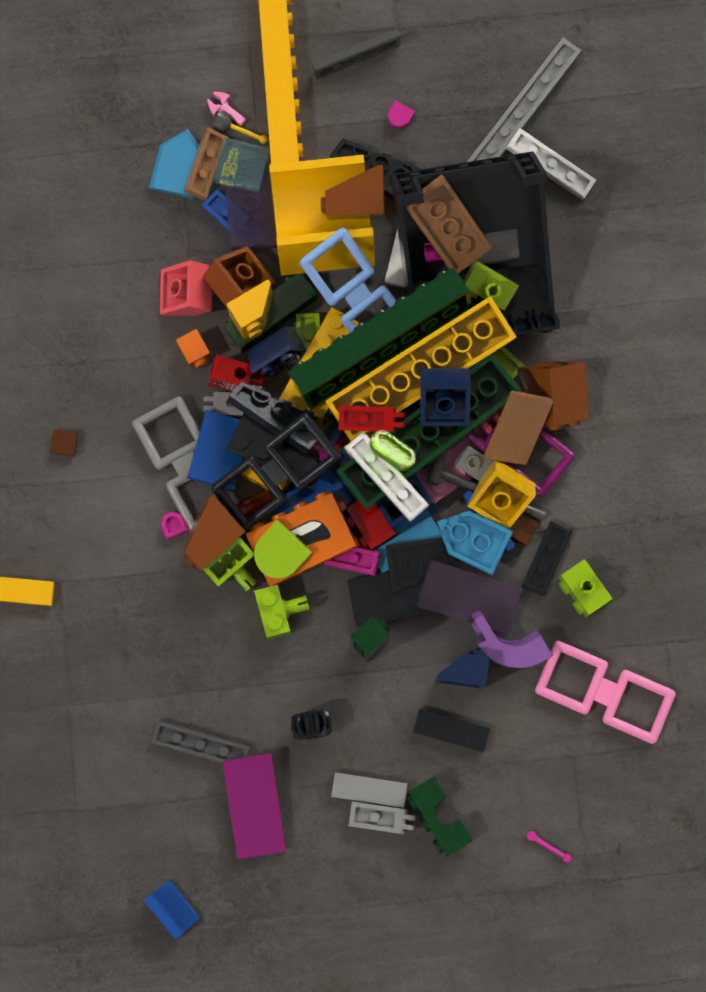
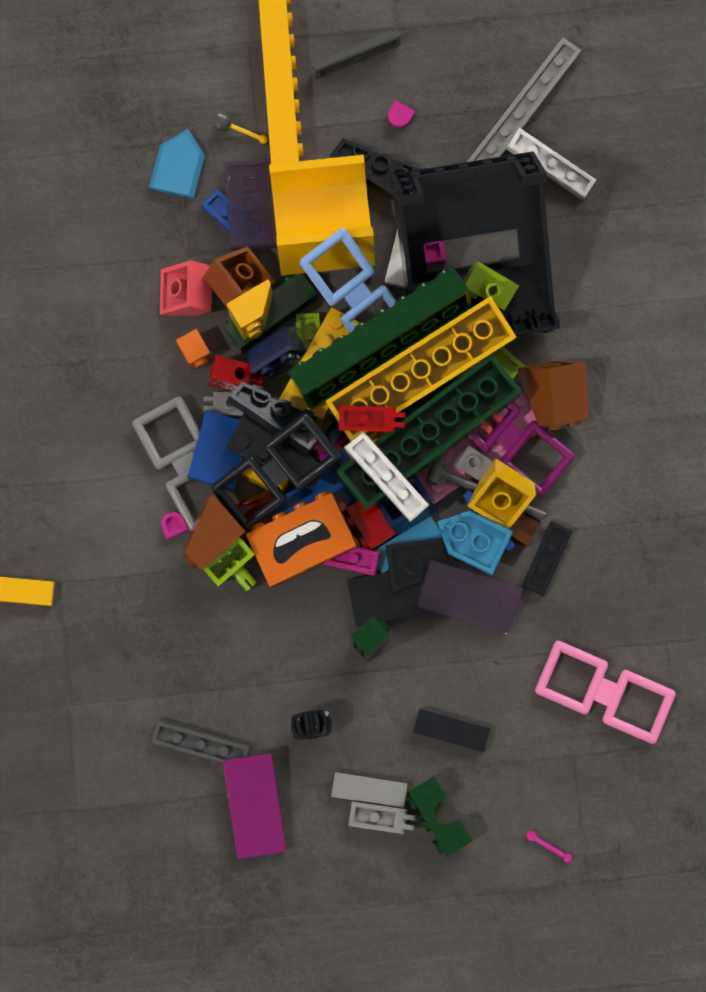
(64, 442): reddish brown tile -> none
(172, 909): blue panel -> none
(204, 164): medium nougat tile -> none
(224, 98): bright pink bar -> none
(241, 165): clear light blue tile -> none
(276, 610): lime brick -> none
(280, 552): lime tile -> none
(357, 197): dark orange slope -> none
(392, 450): clear neon green tile -> none
(445, 397): dark blue slope -> none
(449, 226): medium nougat tile -> none
(466, 671): dark blue slope -> none
(515, 654): medium lavender arch -> none
(518, 428): medium nougat tile -> none
(584, 588): lime brick -> none

